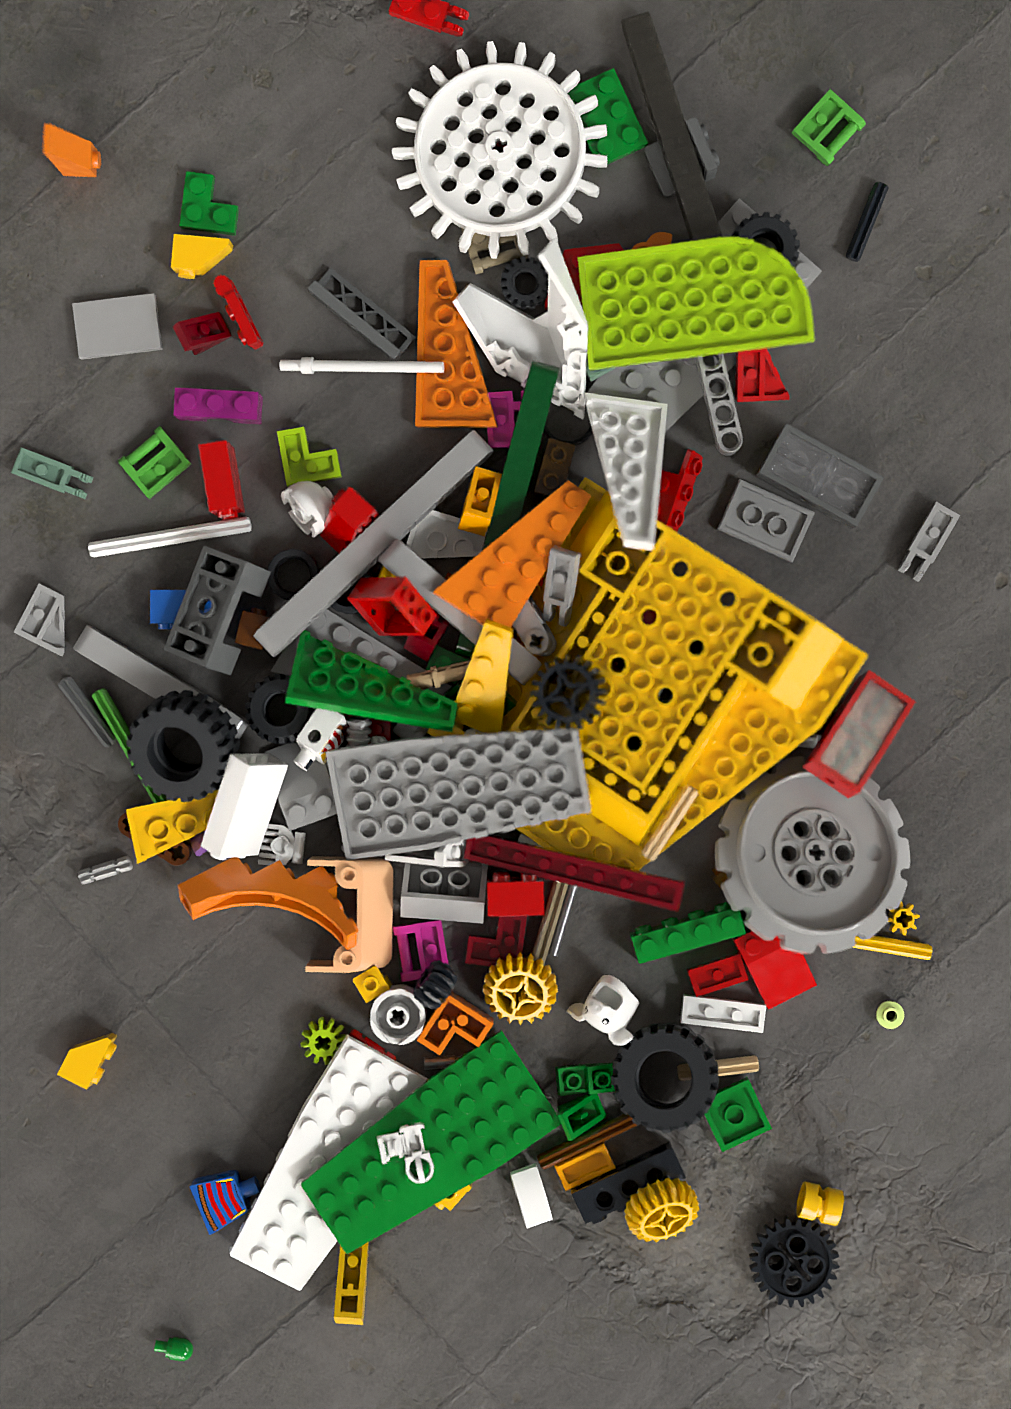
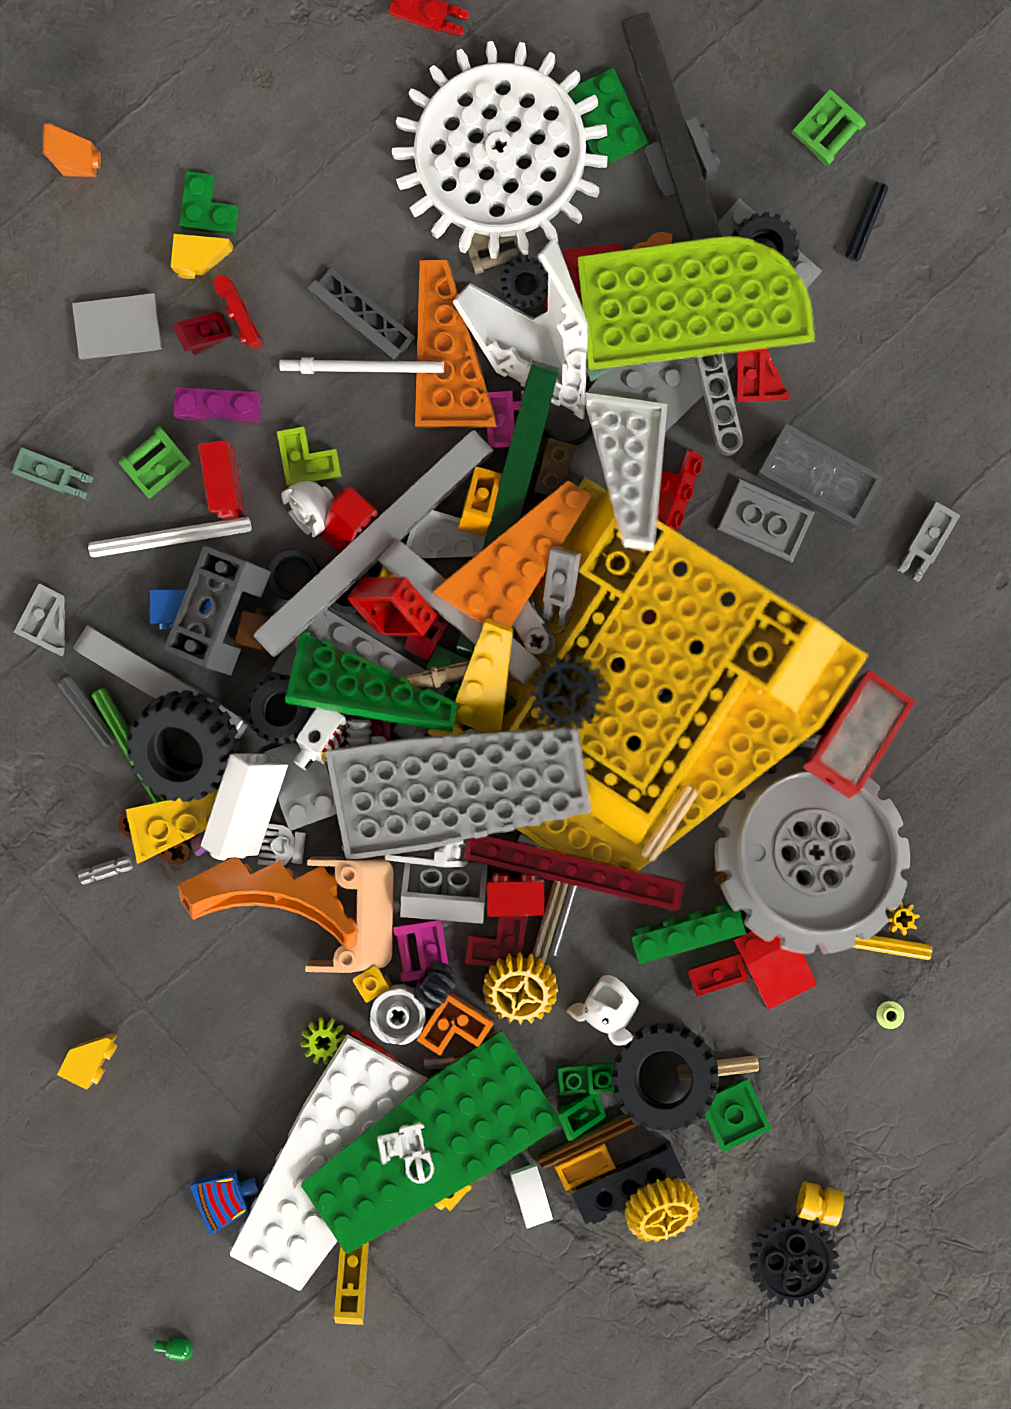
(723, 1013): white plate -> none

